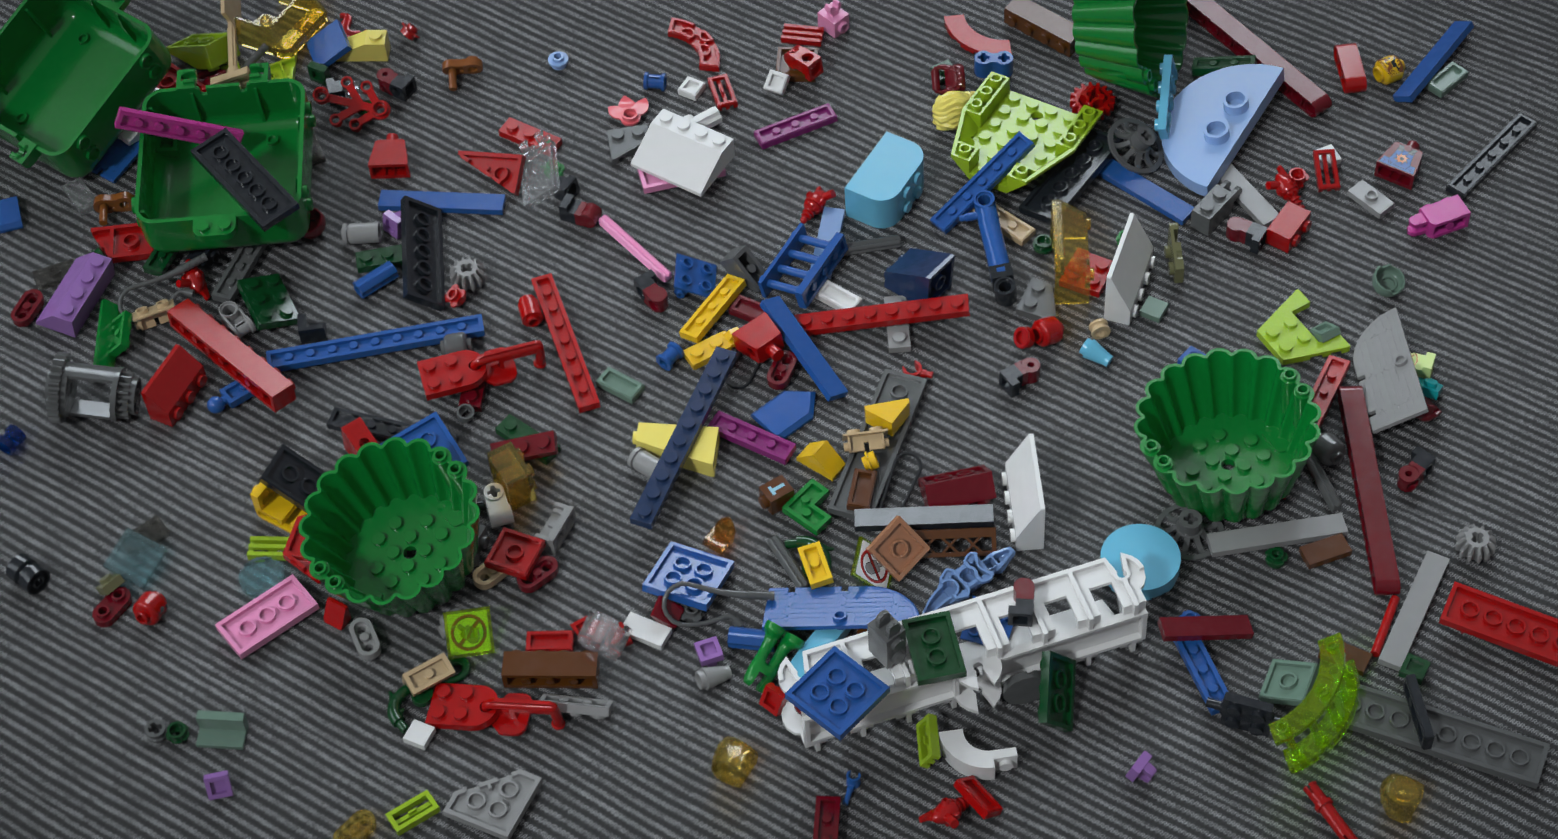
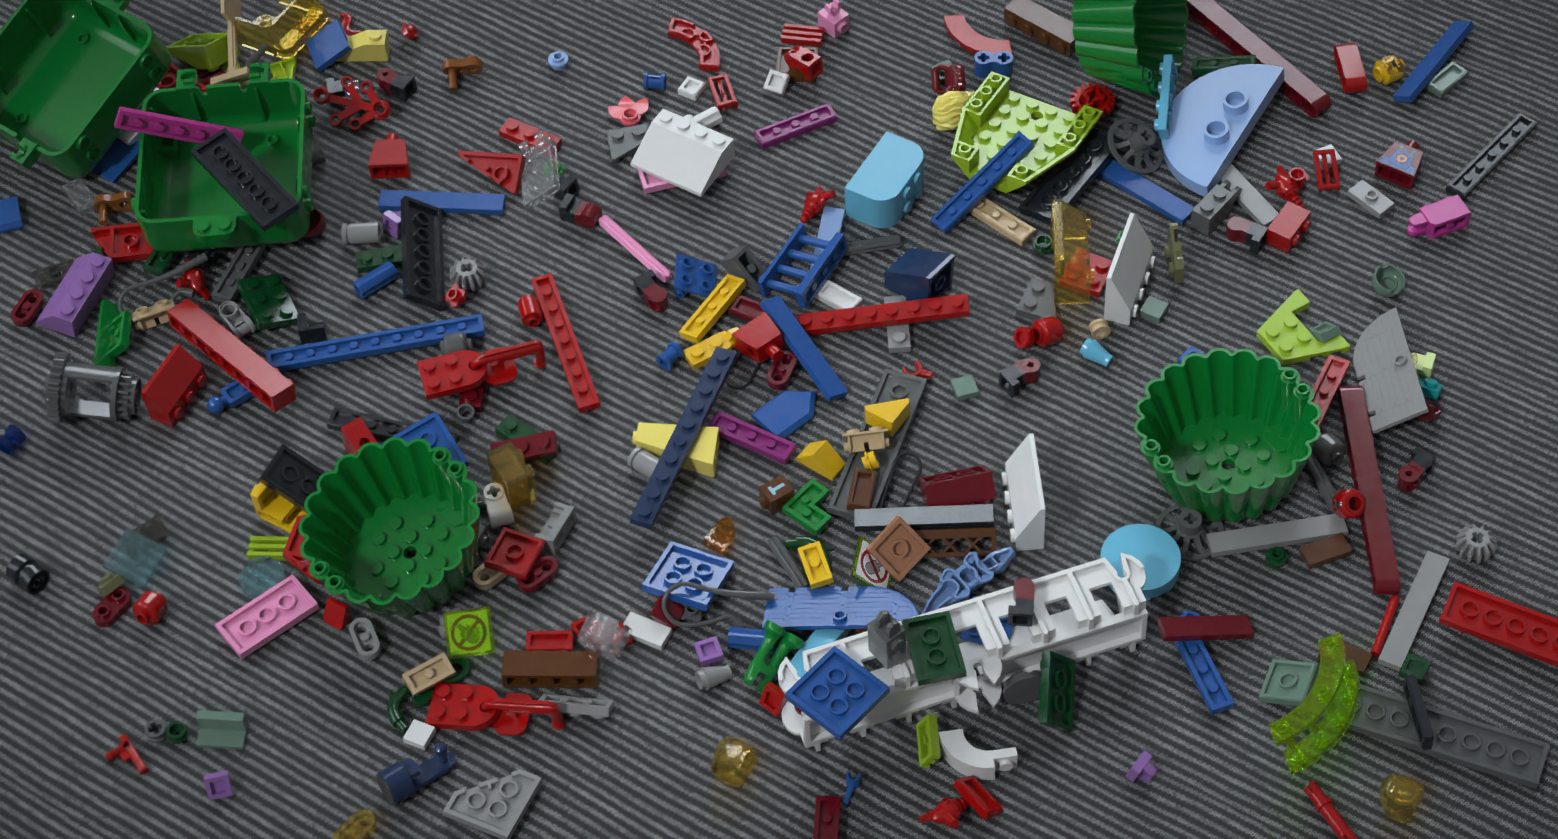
(127, 754): none -> red hose
(318, 72): dark green plate -> none
(406, 777): none -> dark blue piece
(414, 816): lime tile -> none
(620, 385): sand green tile -> none
(964, 387): none -> sand green tile
(994, 246): blue piece -> none
(1244, 713): black plate -> none
(1348, 503): none -> red head

